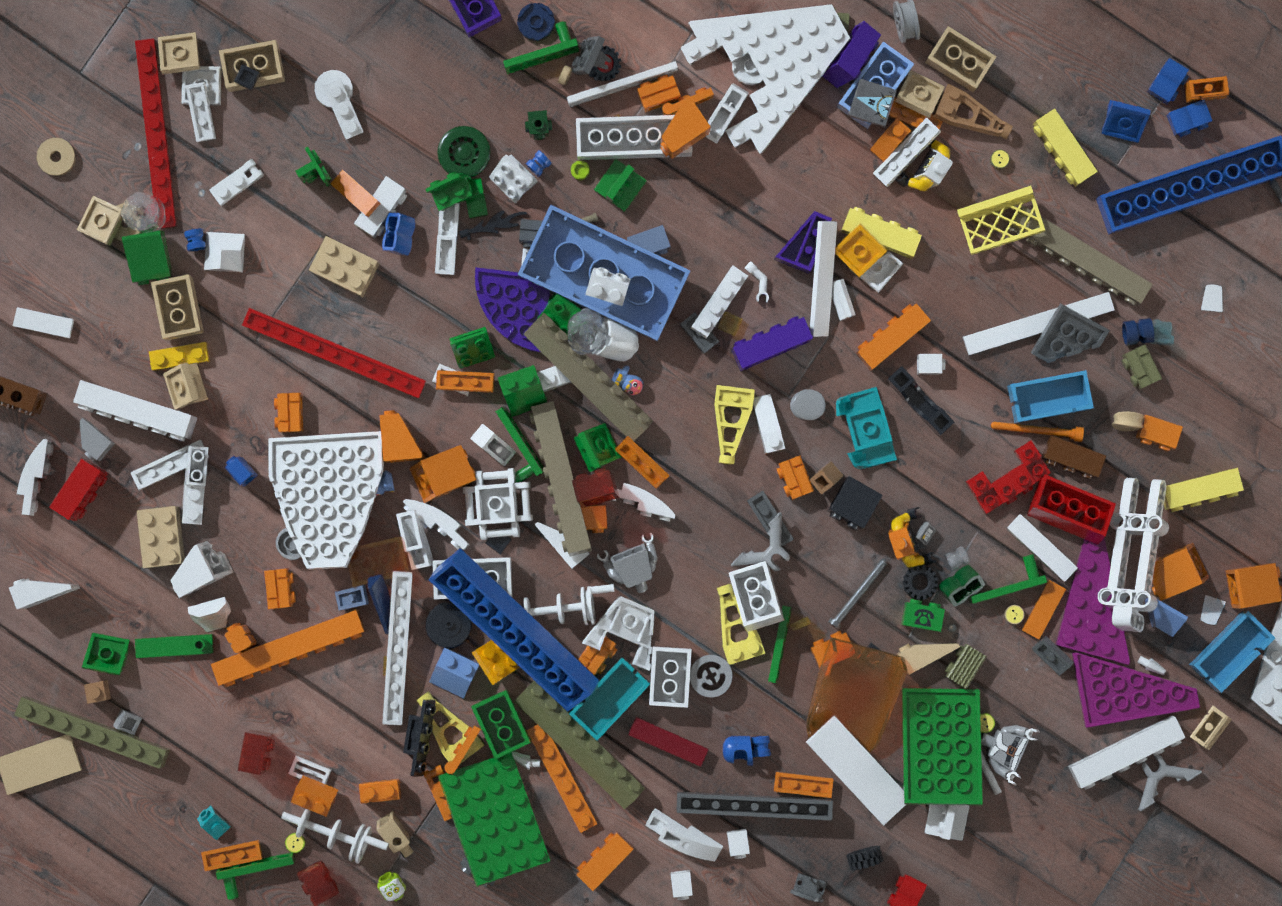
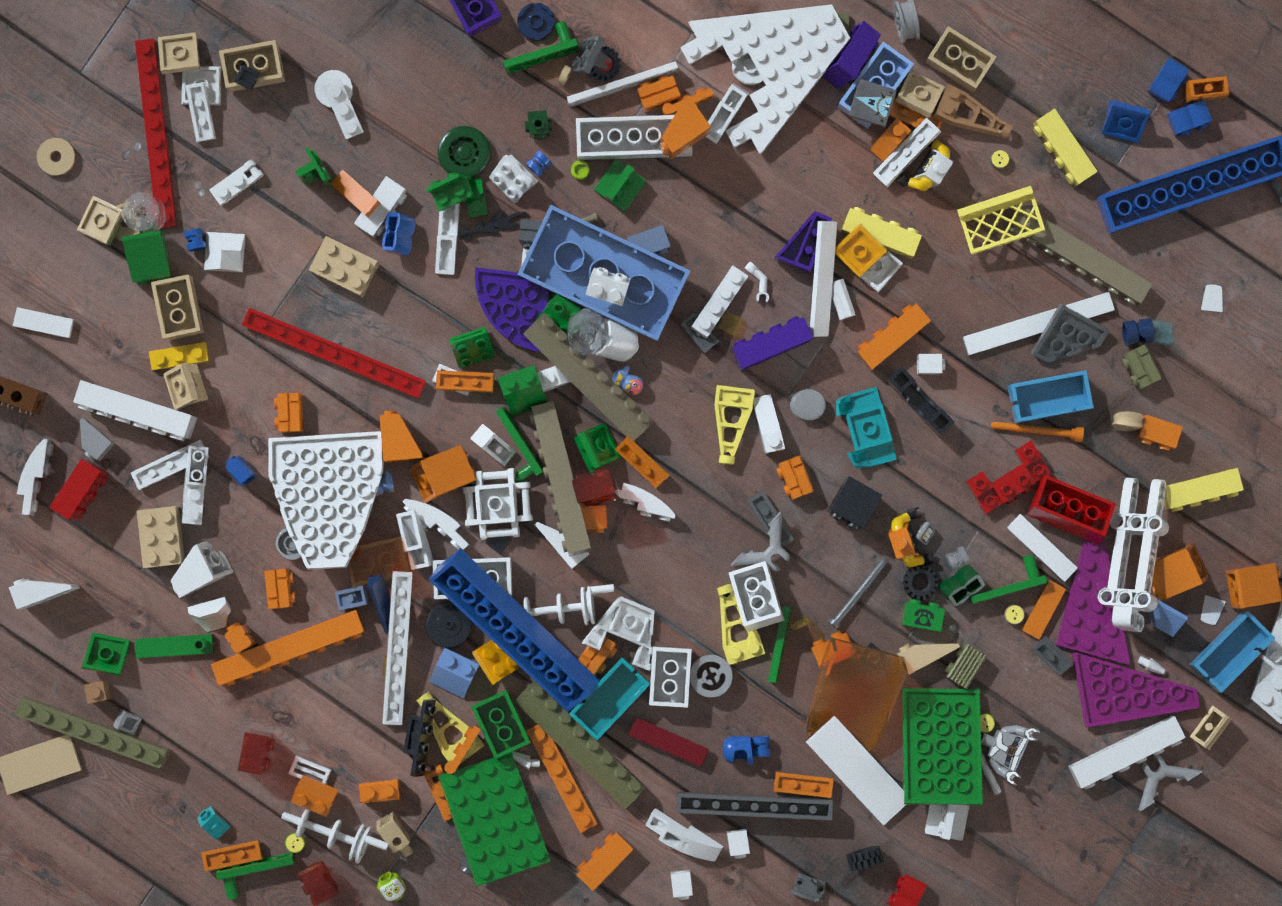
(633, 565): light grey torso -> none
(826, 477): medium nougat brick -> none
(1073, 457): reddish brown brick -> none

